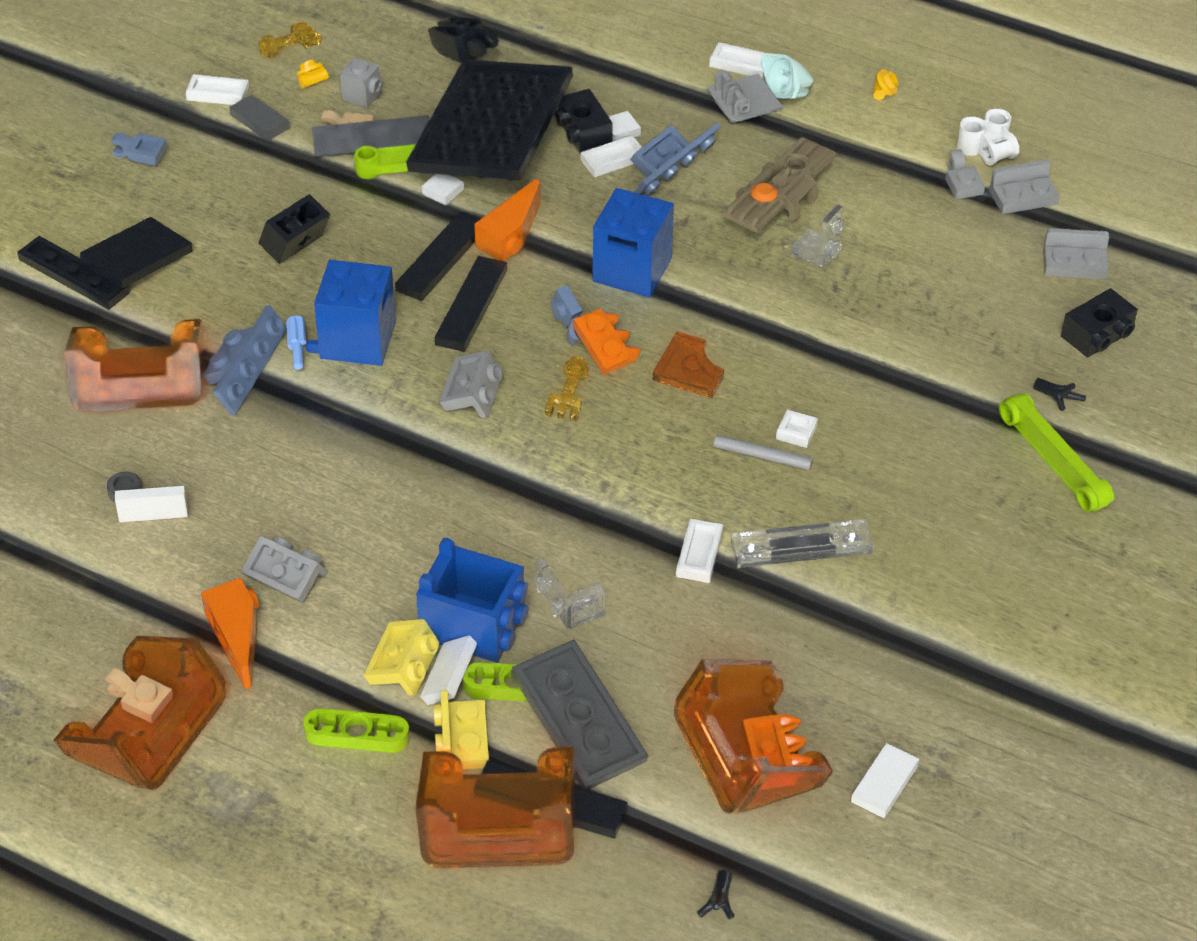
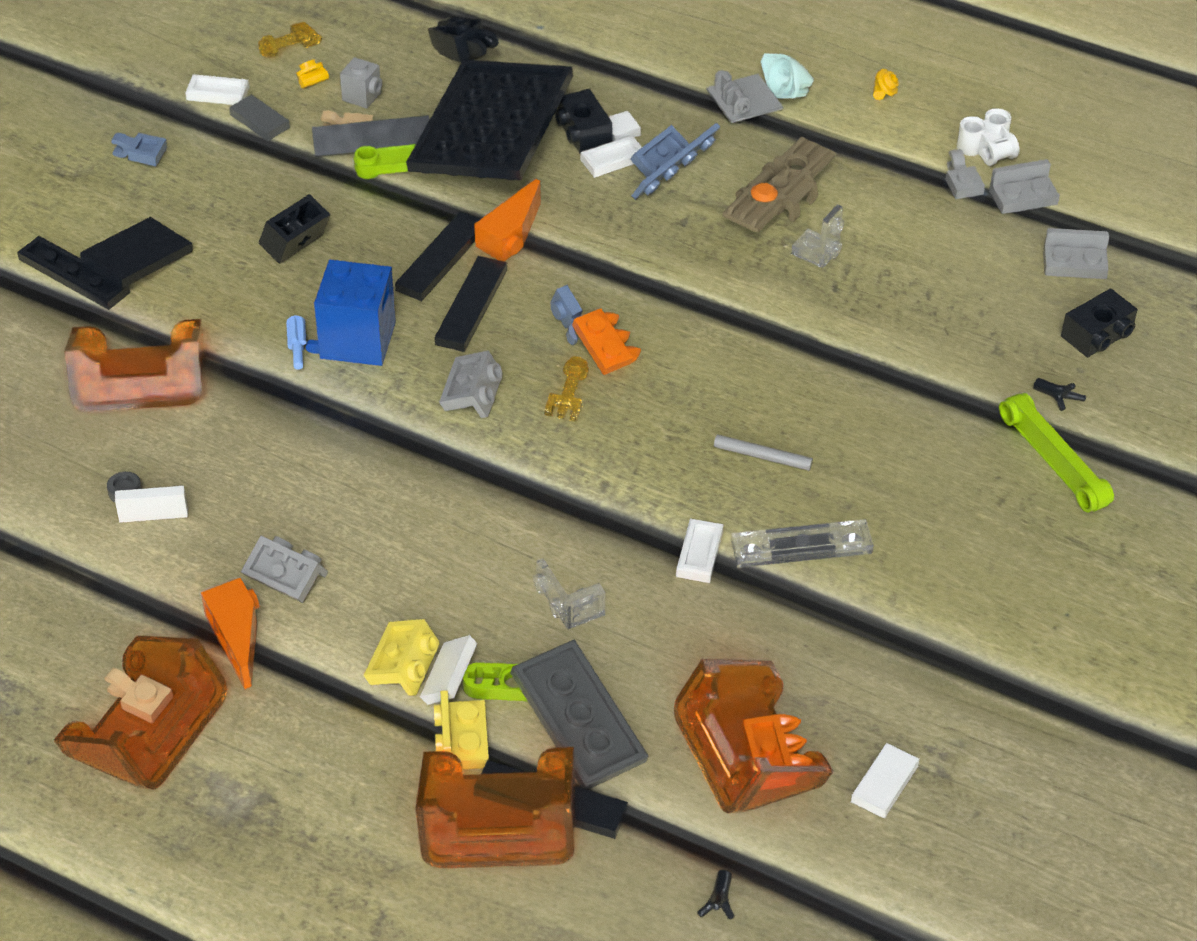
(243, 359): sand blue bracket -> none
(366, 741): lime beam -> none
(442, 188): white tile -> none
(473, 597): blue container -> none
(632, 242): blue container -> none
(687, 367): clear orange tile -> none
(737, 60): white tile -> none
(796, 428): white tile -> none

